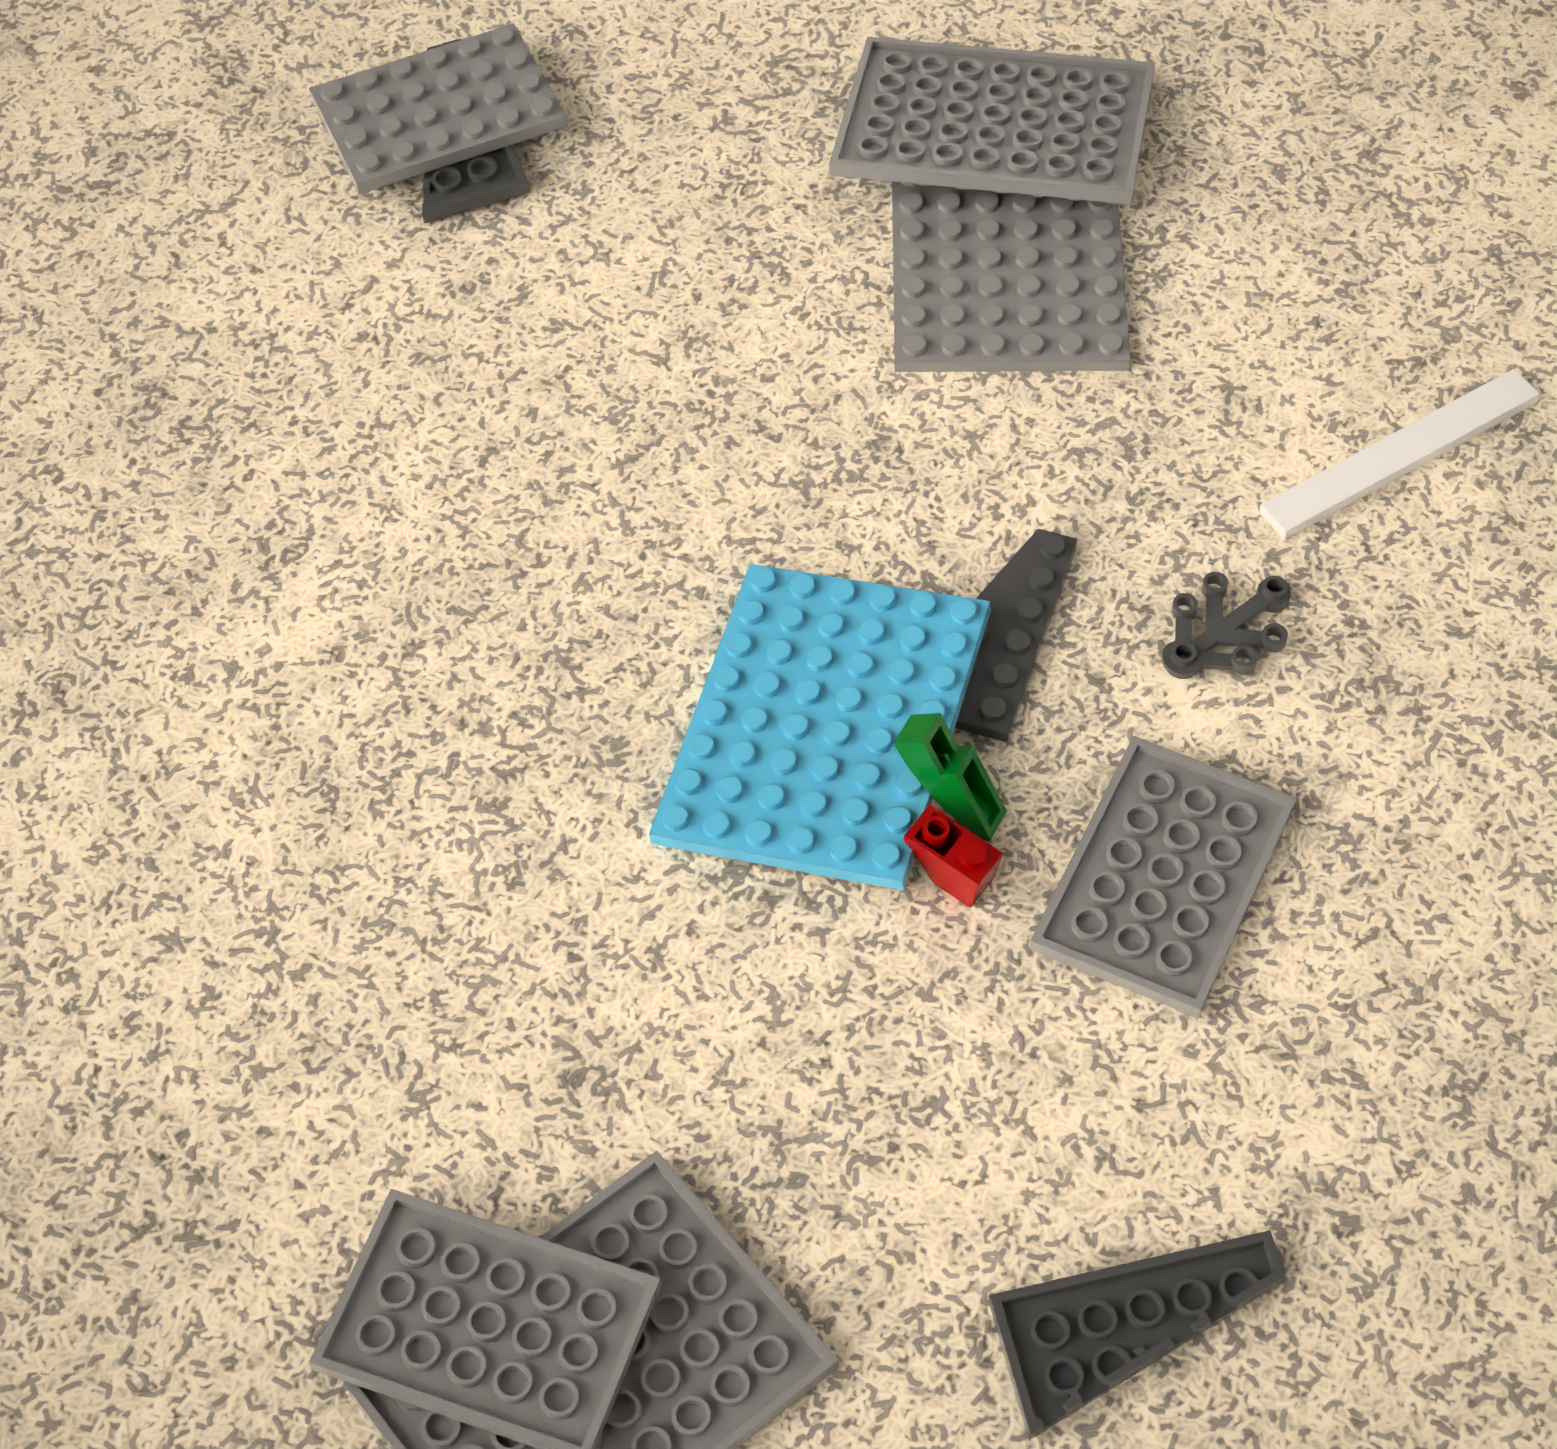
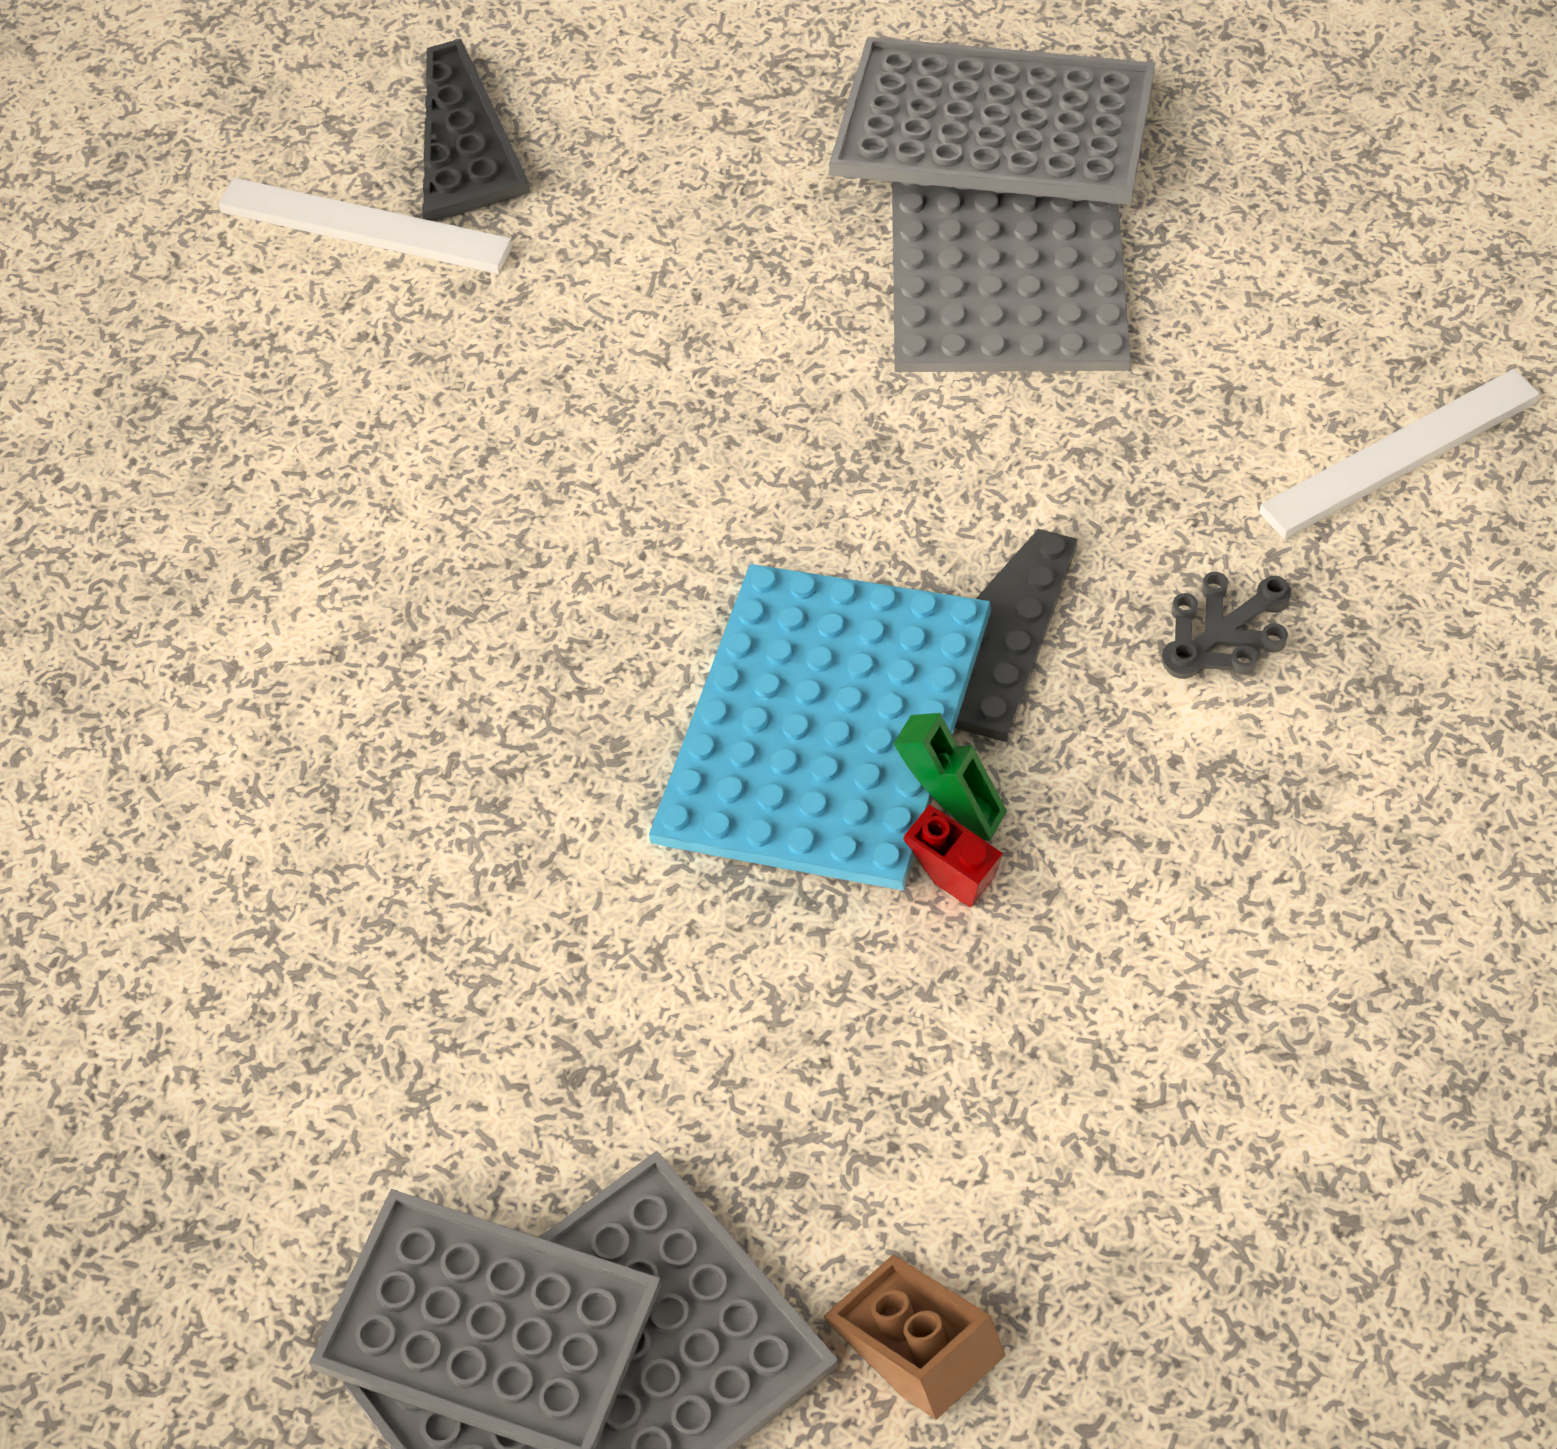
(366, 225): none -> white tile
(437, 108): light grey plate -> none
(917, 1335): none -> medium nougat slope
(1100, 1327): dark grey wing -> none
(1163, 876): light grey plate -> none

